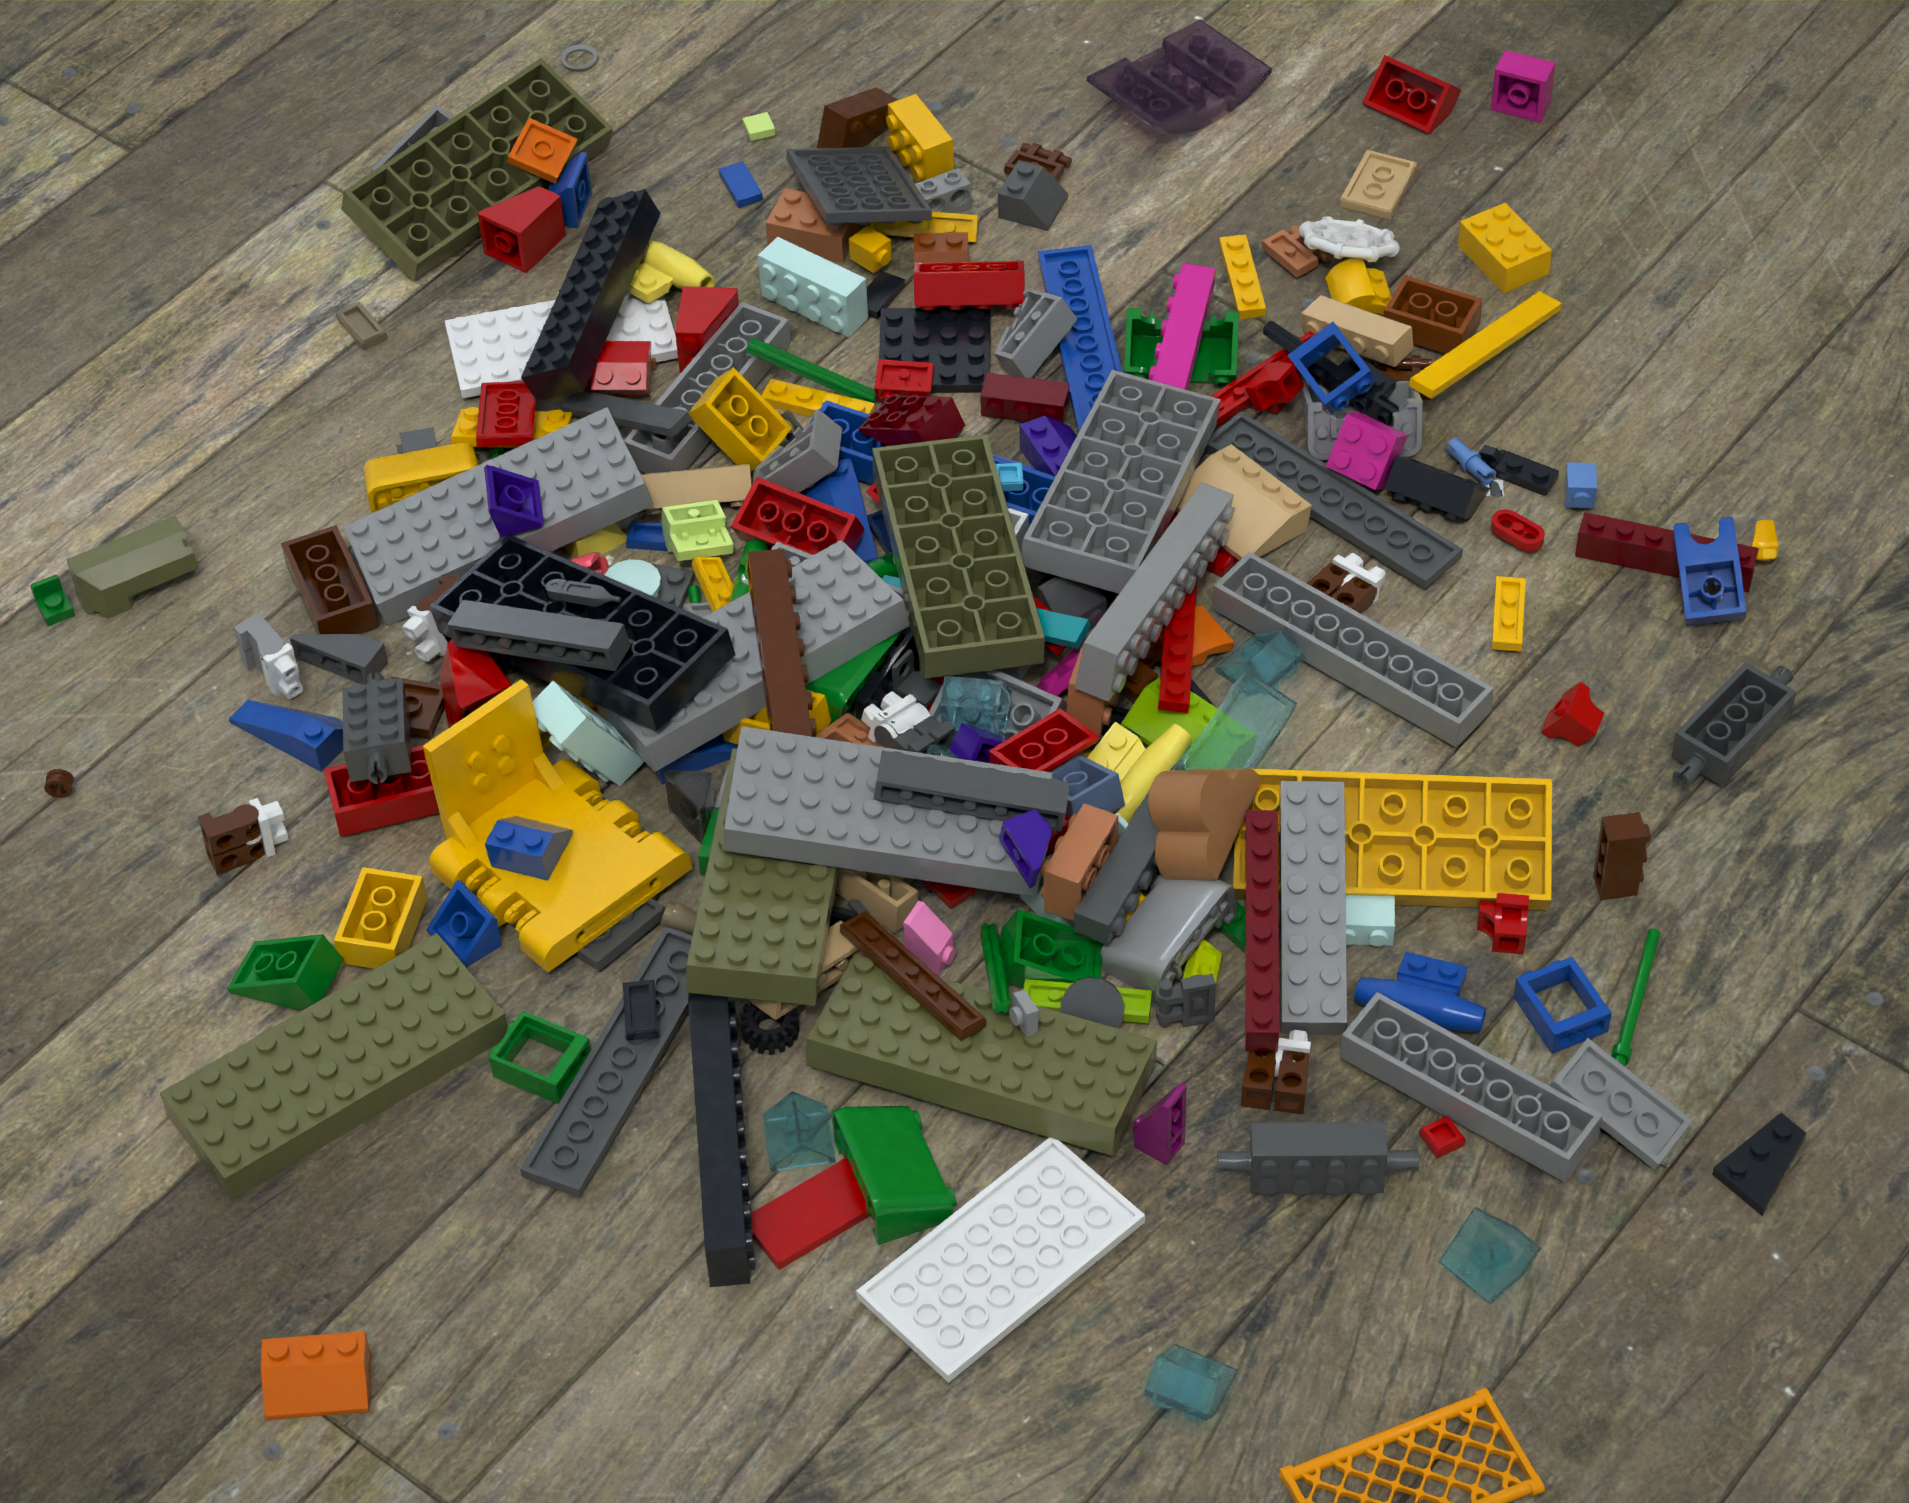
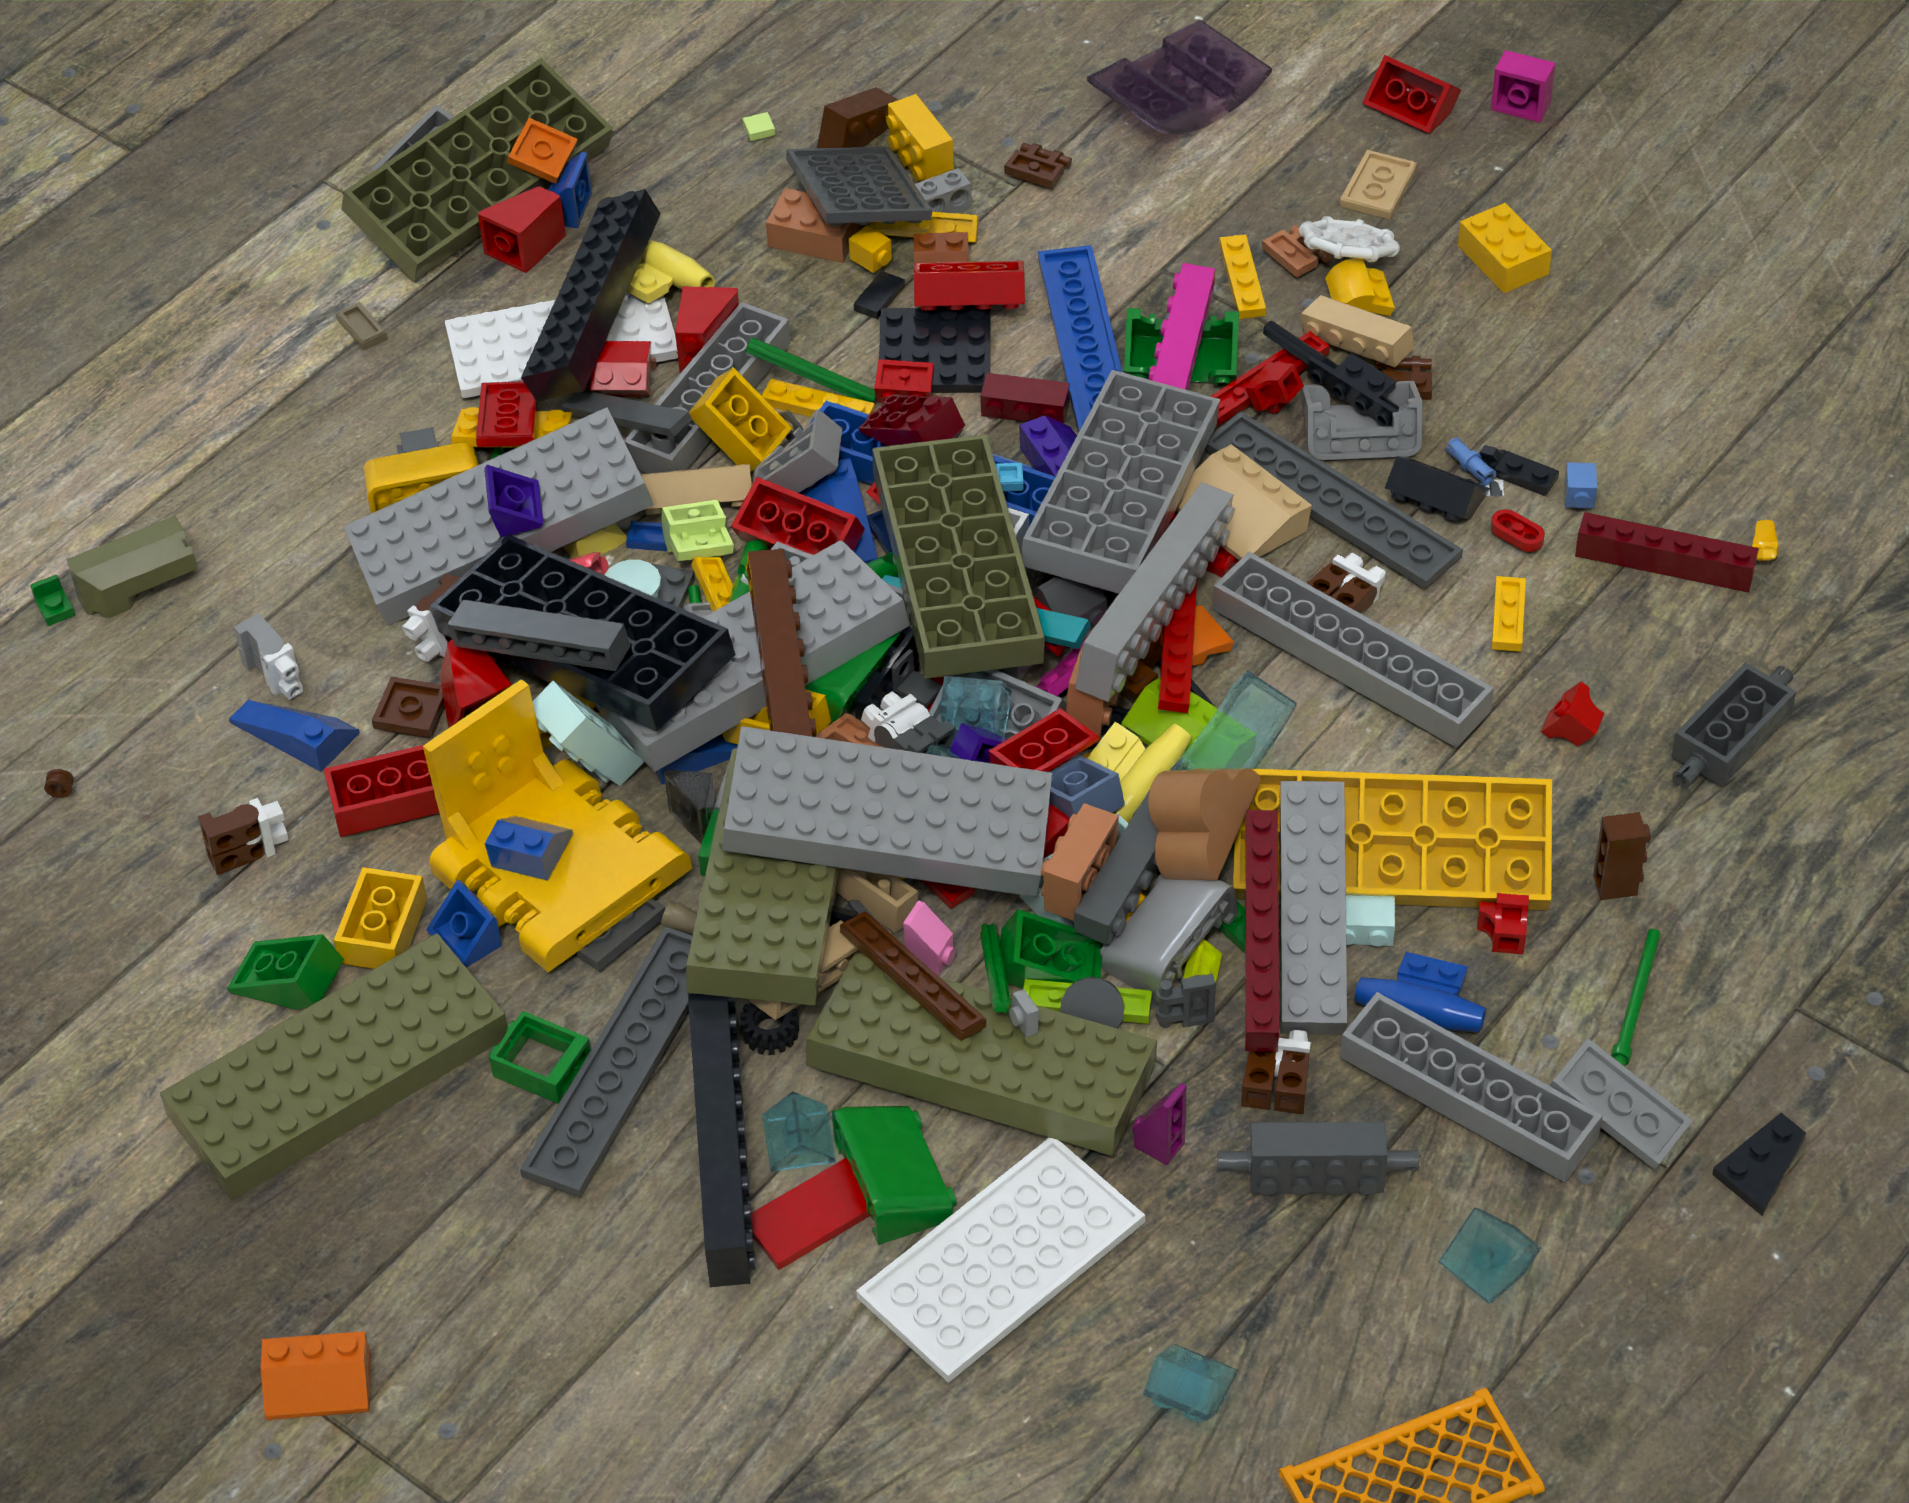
(329, 583): reddish brown brick -> none
(342, 654): dark grey slope -> none
(376, 729): dark grey brick -> none
(579, 593): dark grey piece -> none
(581, 47): light grey piece -> none
(640, 1010): black tile -> none
(740, 184): blue tile -> none
(813, 287): light aqua brick -> none
(969, 789): dark grey brick -> none
(1026, 842): dark purple slope -> none
(1031, 196): dark grey slope -> none
(1034, 333): light grey wedge -> none
(1265, 655): clear light blue slope -> none
(1319, 346): blue window -> none
(1366, 450): dark pink brick -> none
(1437, 314): dark orange brick -> none
(1442, 1137): red tile -> none
(1485, 345): yellow tile -> none
(1570, 1030): blue window -> none
(1706, 566): blue brick -> none

